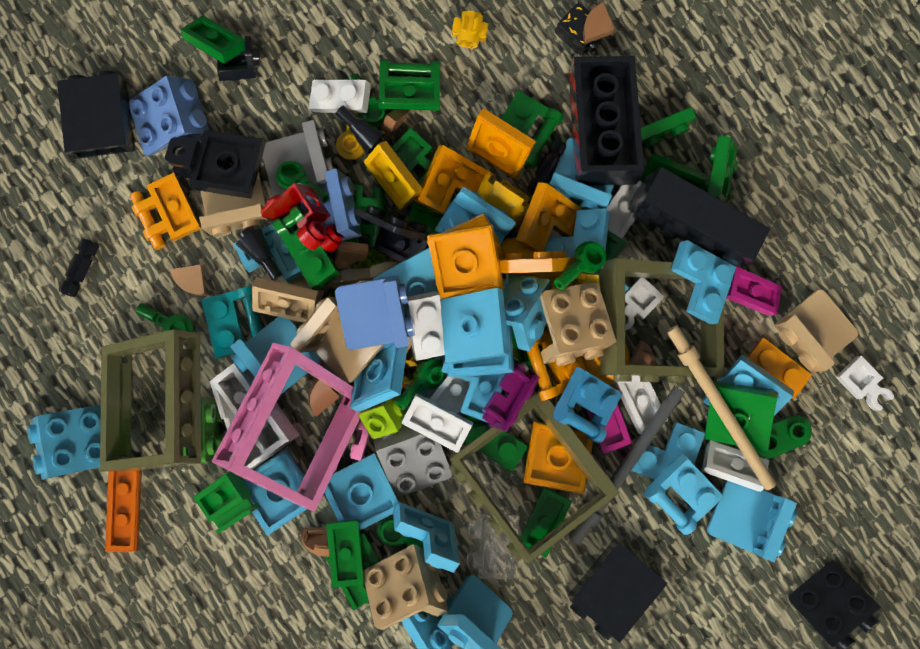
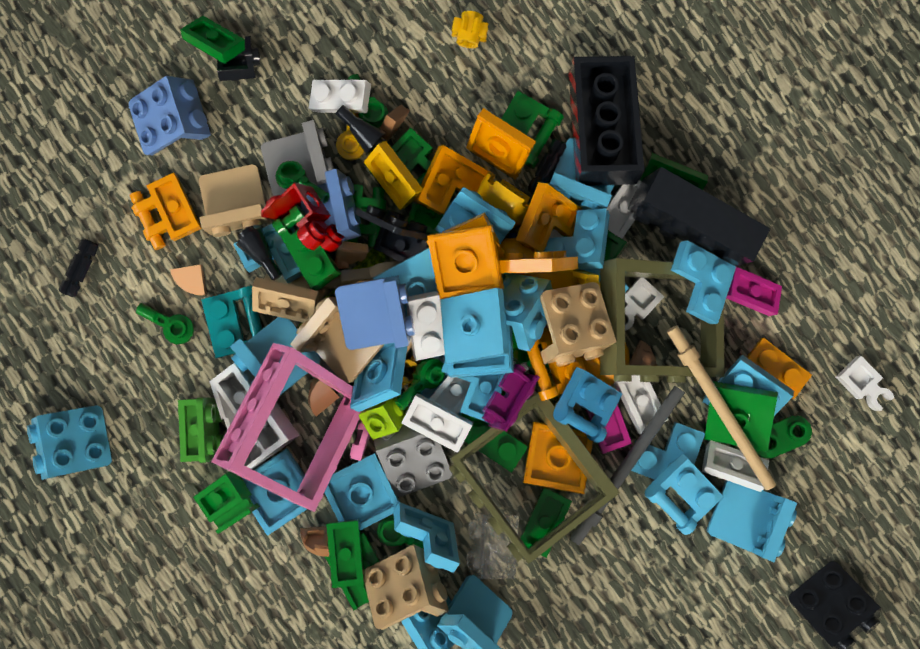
(95, 115): black brick -> none
(123, 511): orange tile -> none
(181, 402): olive window -> none
(202, 162): black plate -> none
(409, 92): green plate -> none
(571, 30): black brick -> none
(588, 258): green plate -> none
(597, 24): medium nougat tile -> none
(615, 591): black brick -> none
(675, 124): green plate -> none
(724, 164): green plate -> none
(816, 331): tan bracket -> none

